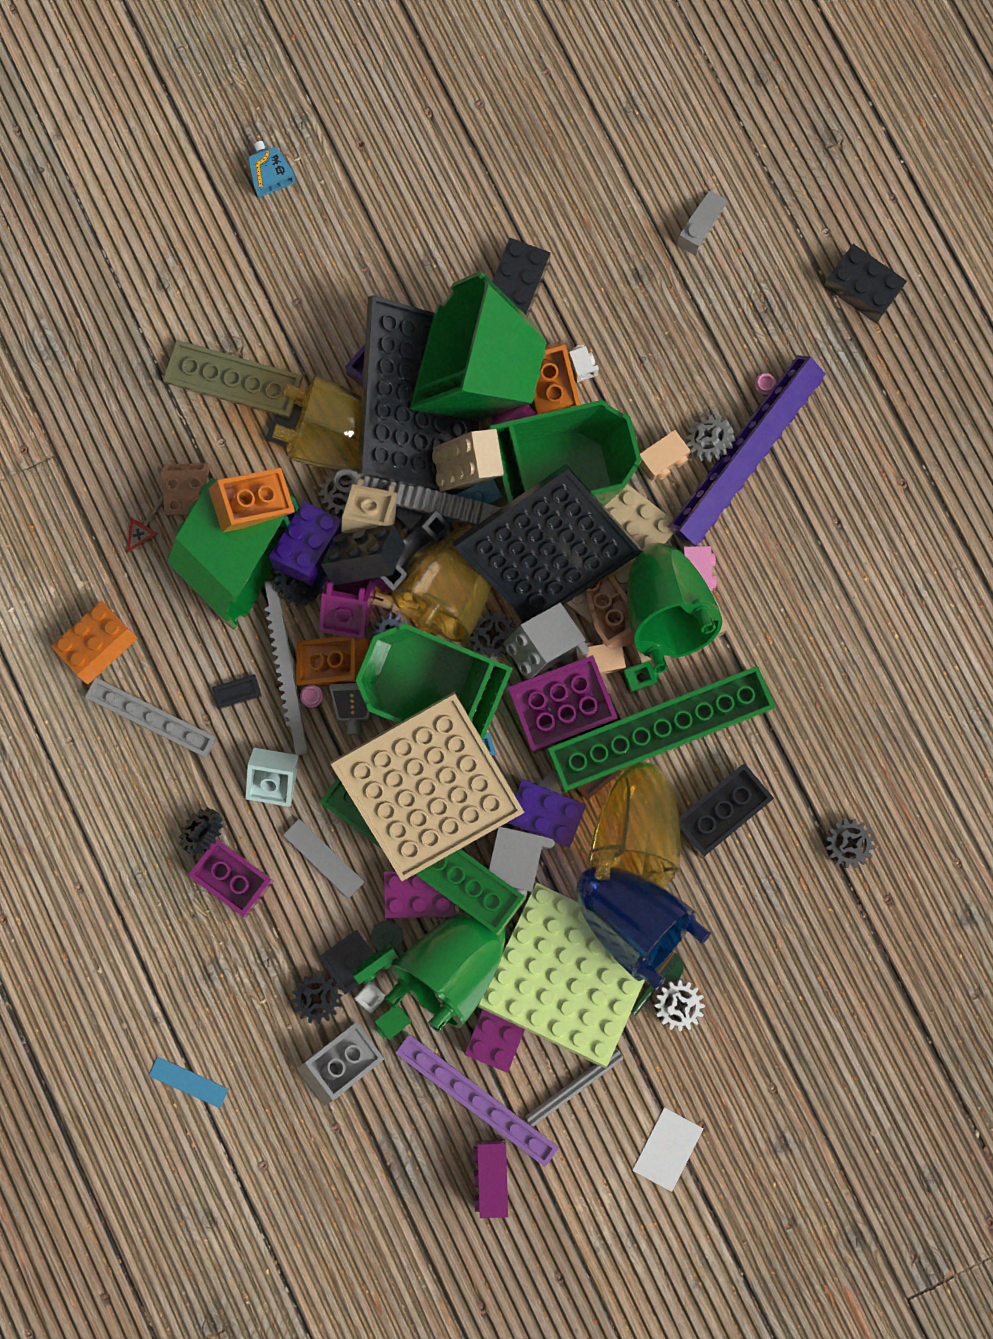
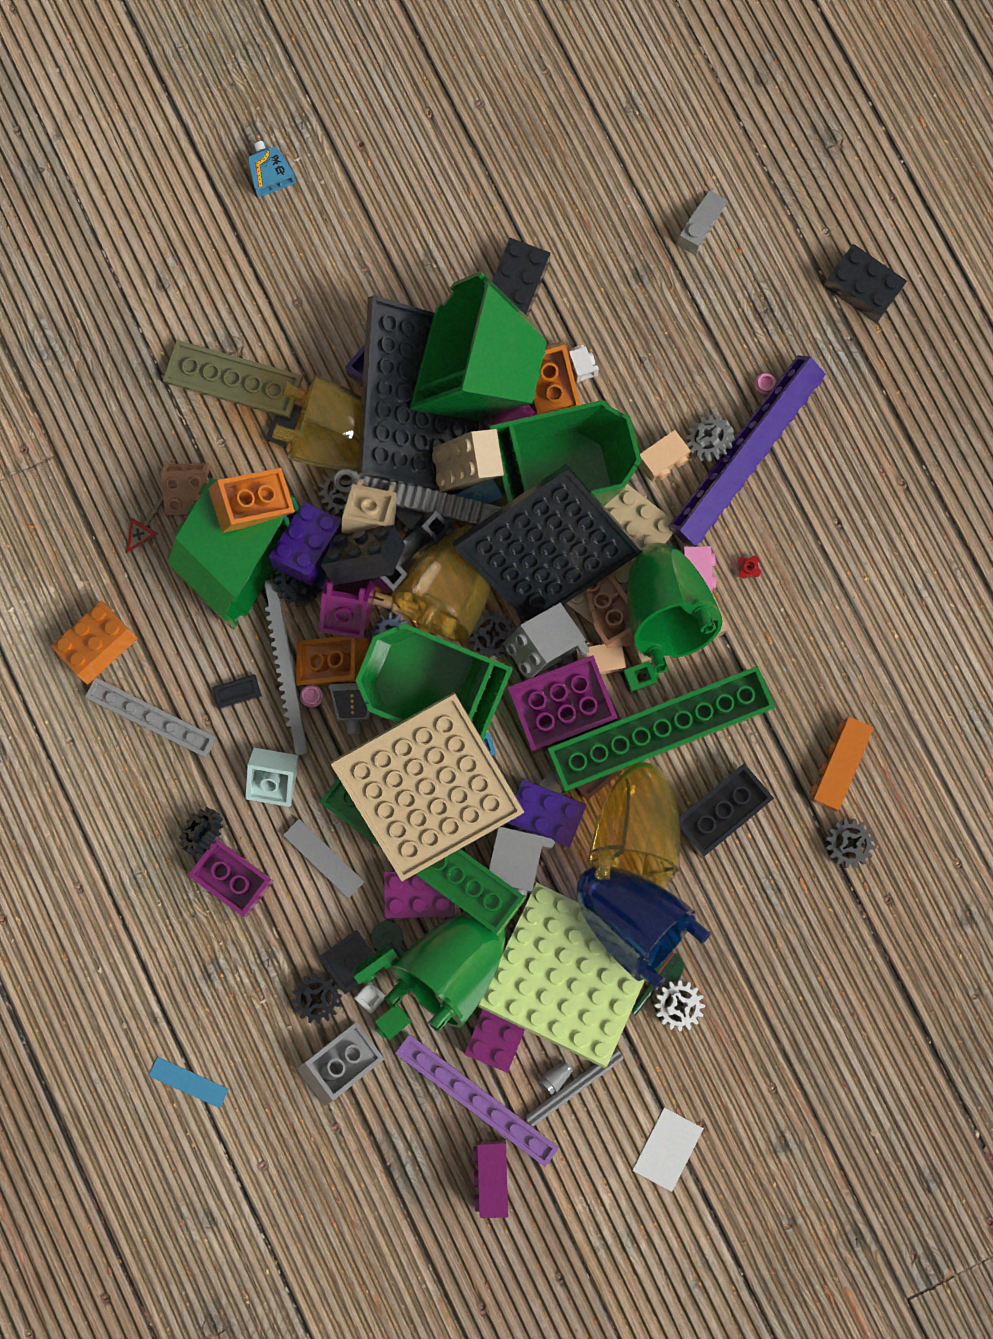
(555, 1077): none -> light grey cone
(744, 571): none -> red plate
(841, 763): none -> orange brick

